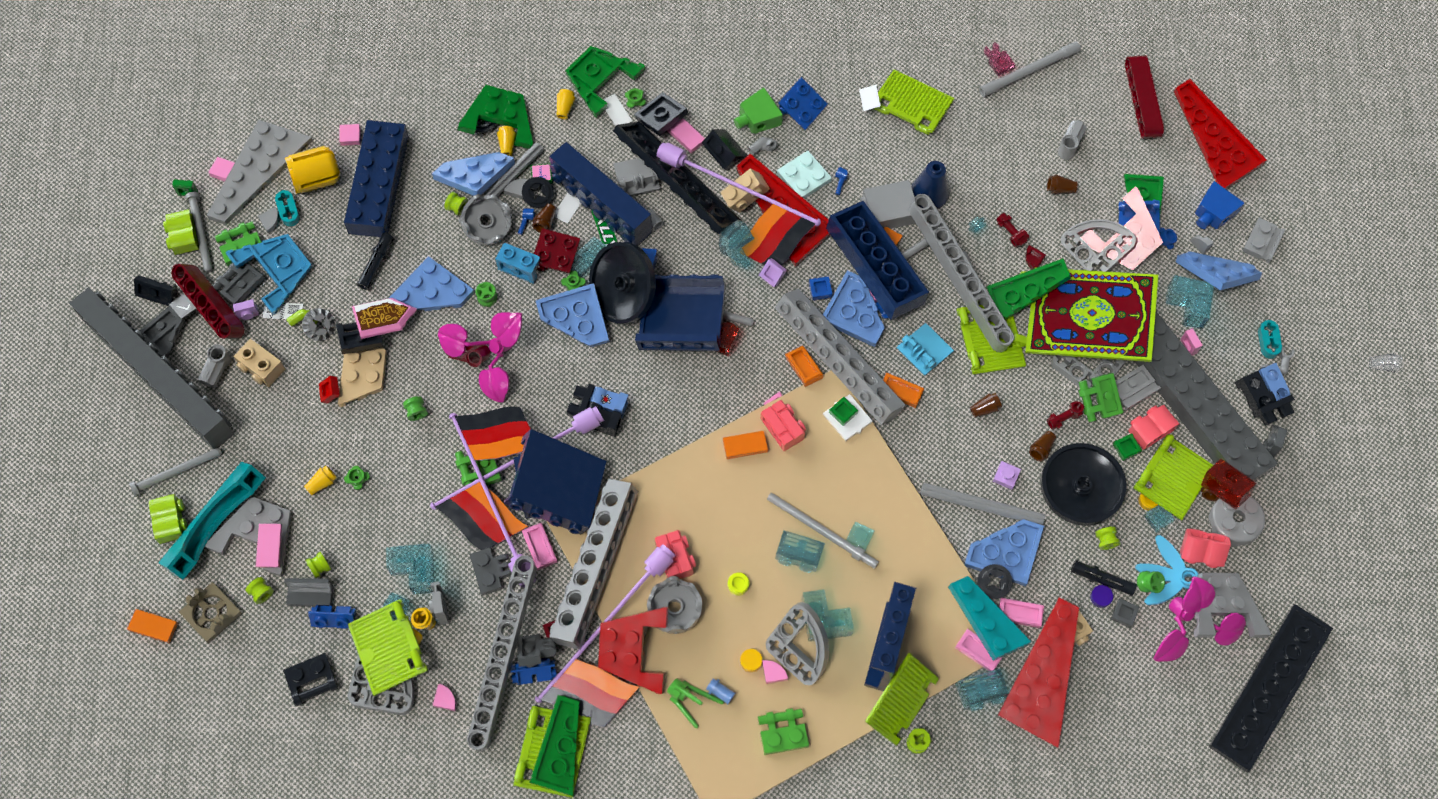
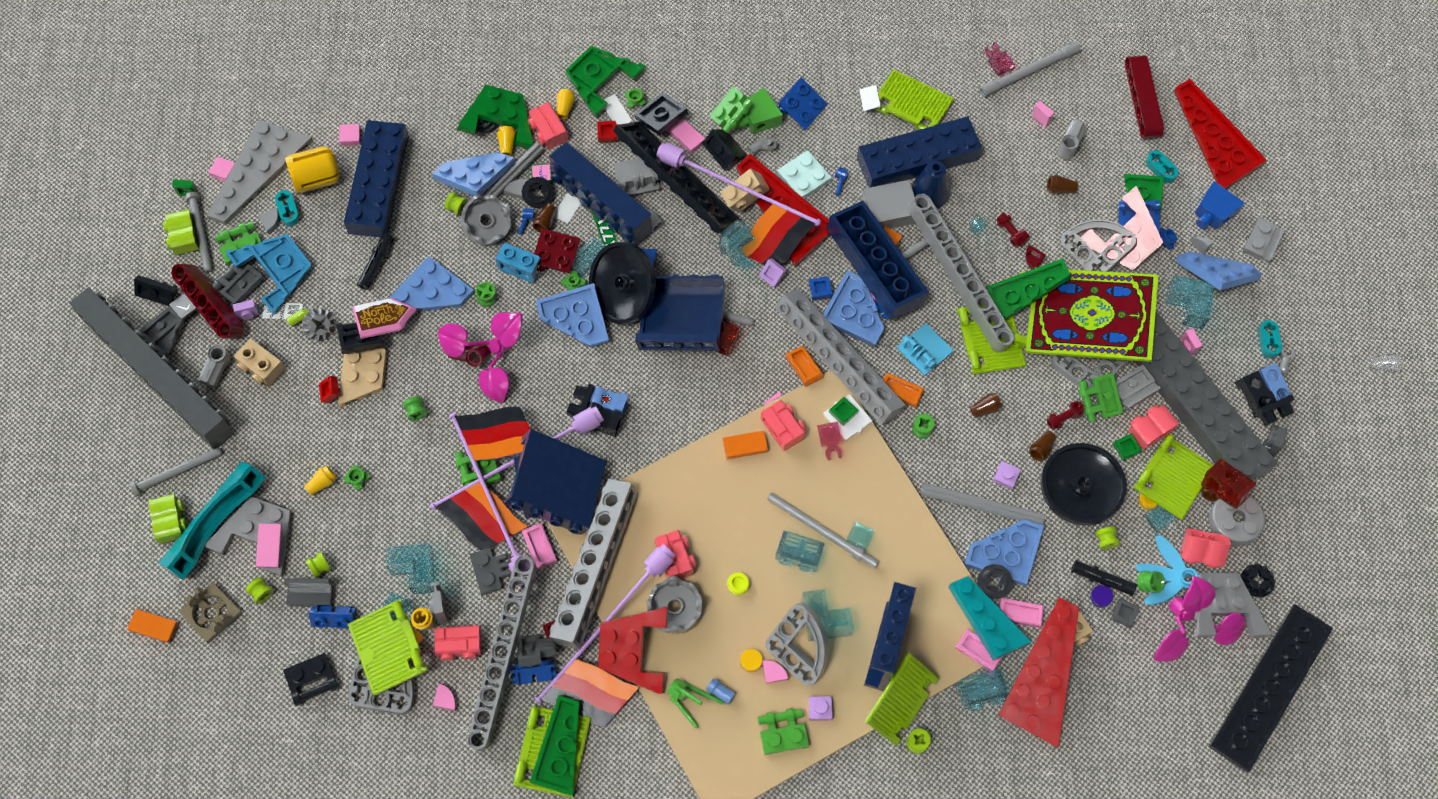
(458, 642): none -> coral brick
(548, 126): none -> coral brick
(605, 131): none -> red plate
(731, 109): none -> bright green plate
(820, 708): none -> lavender plate
(830, 436): none -> clear pink plate
(908, 154): none -> dark blue brick
(920, 430): none -> bright green wheel
(1042, 114): none -> bright pink tile
(1162, 166): none -> teal beam
(1254, 589): none -> black gear

